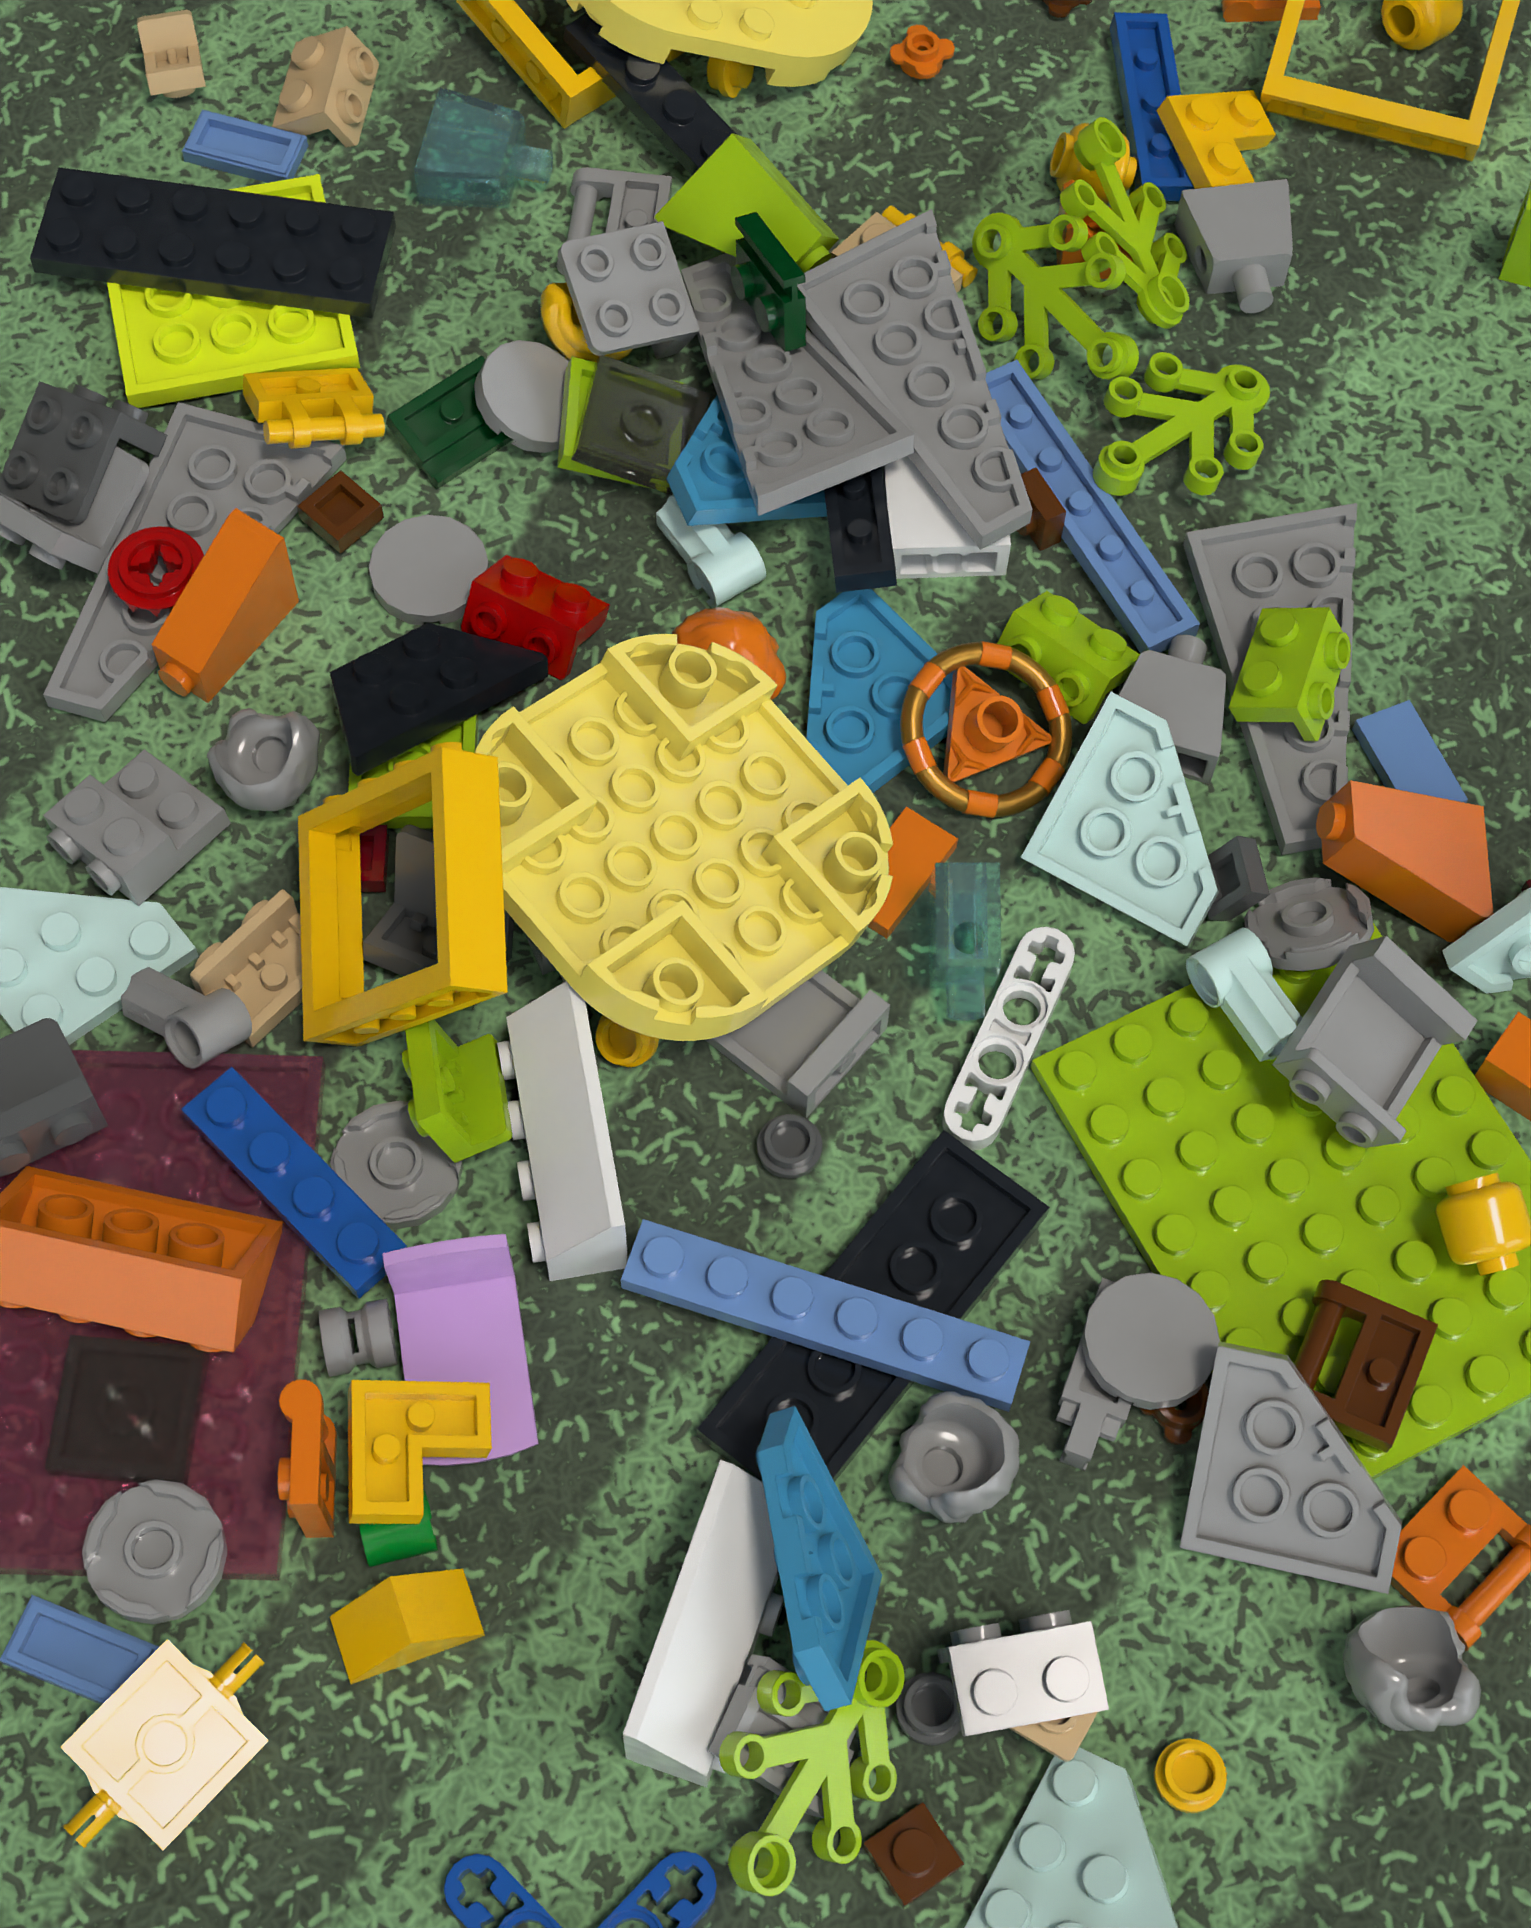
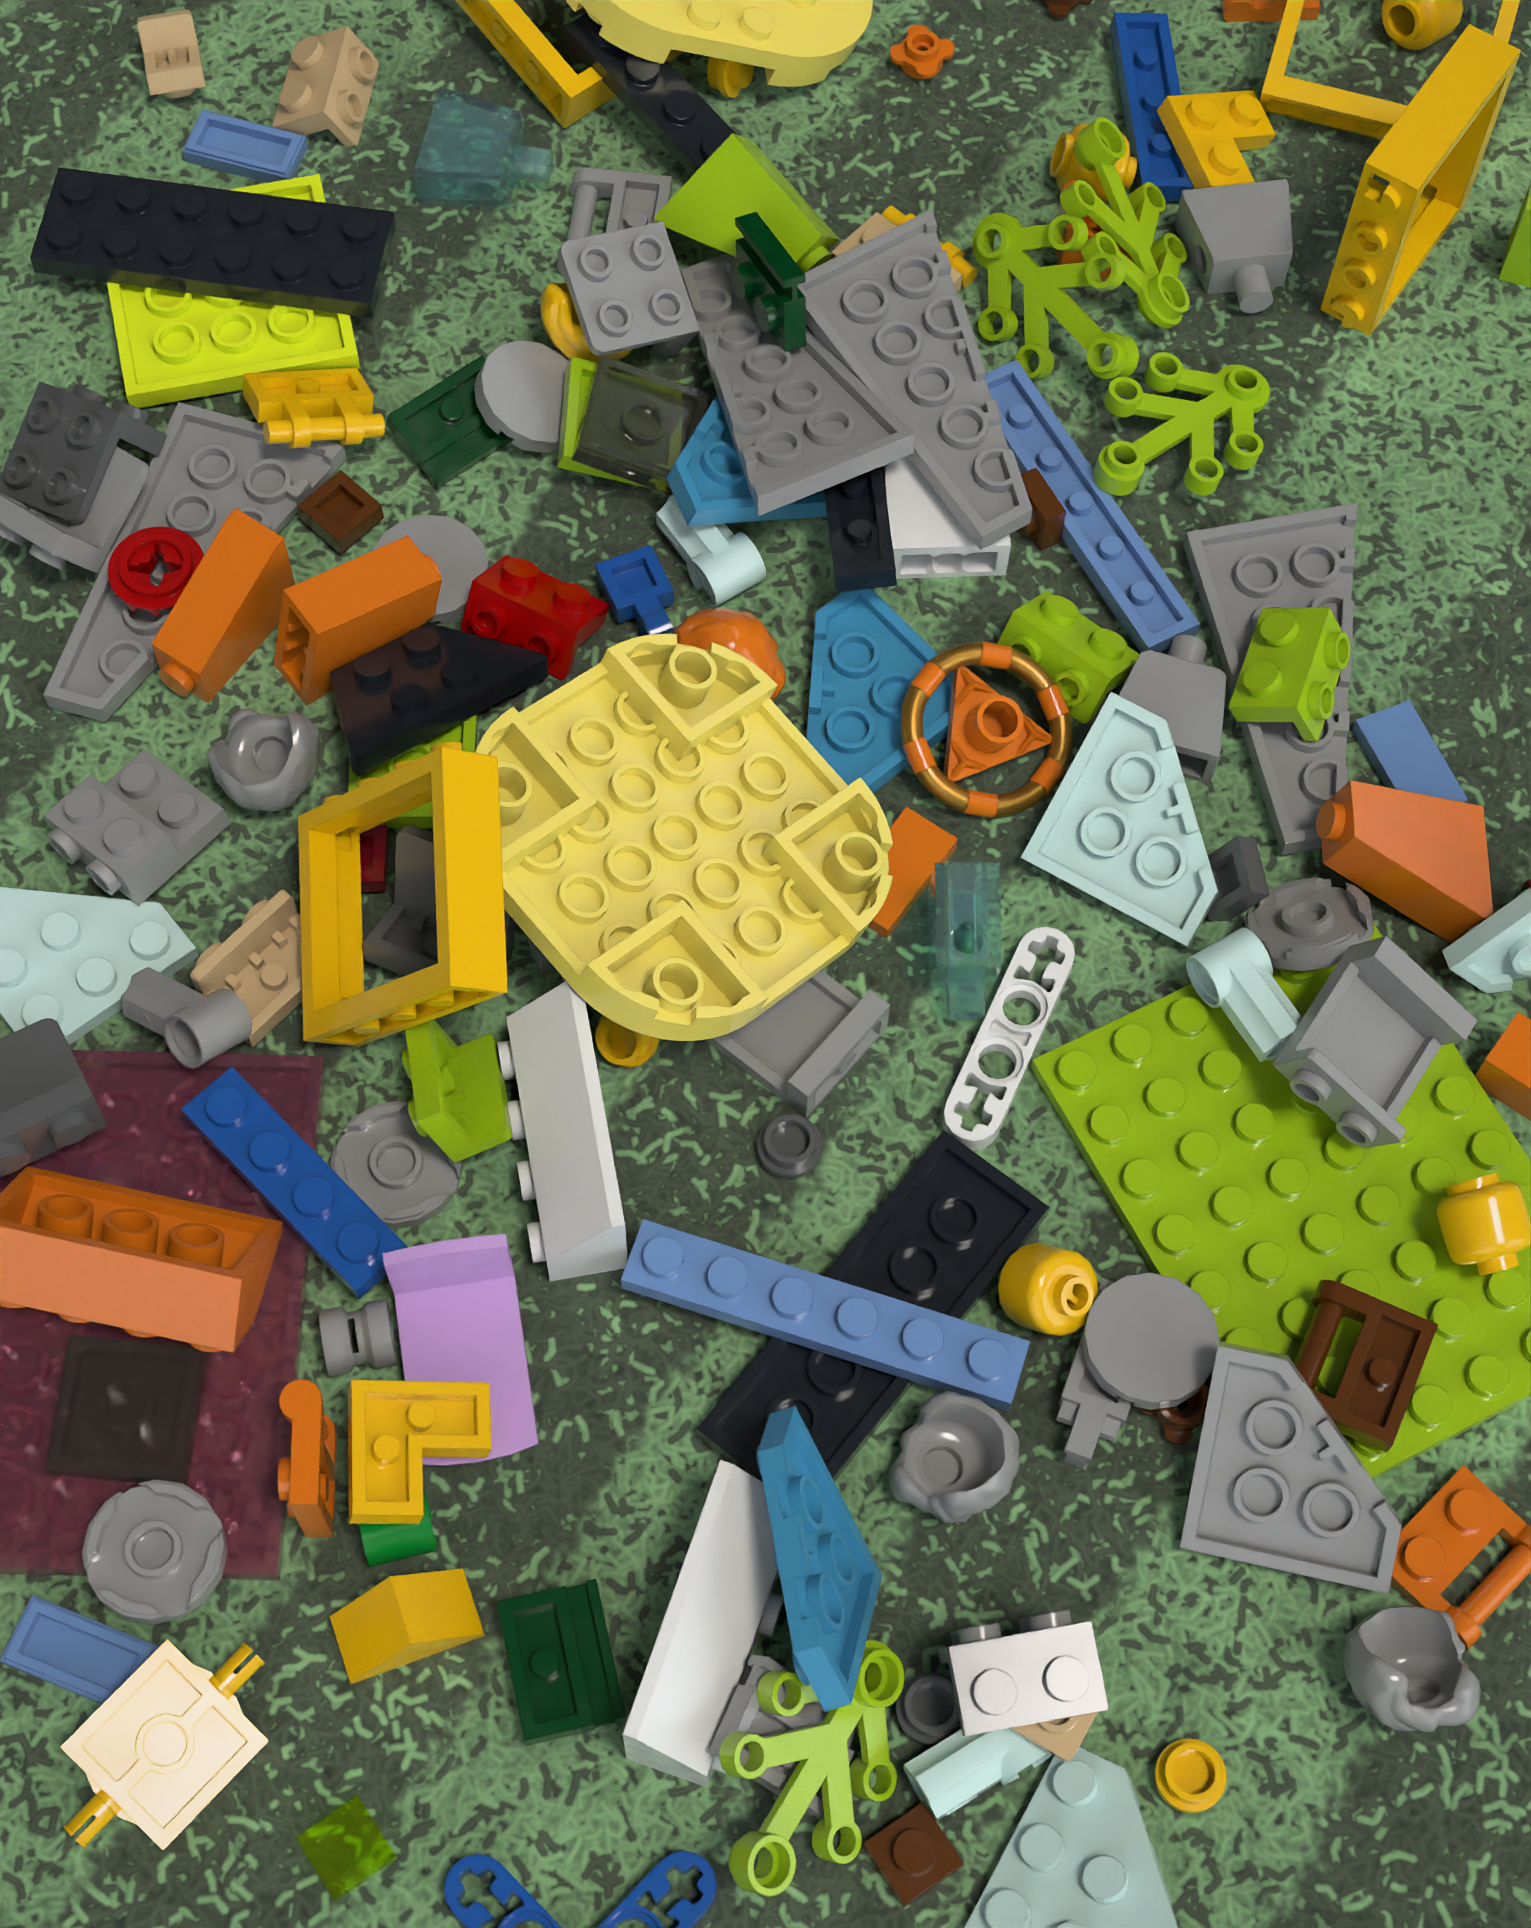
(346, 1848): none -> clear neon green tile
(352, 613): none -> orange slope
(561, 1662): none -> dark green plate
(637, 589): none -> blue plate
(967, 1766): none -> light aqua piece
(1047, 1289): none -> yellow head
(1431, 168): none -> yellow window

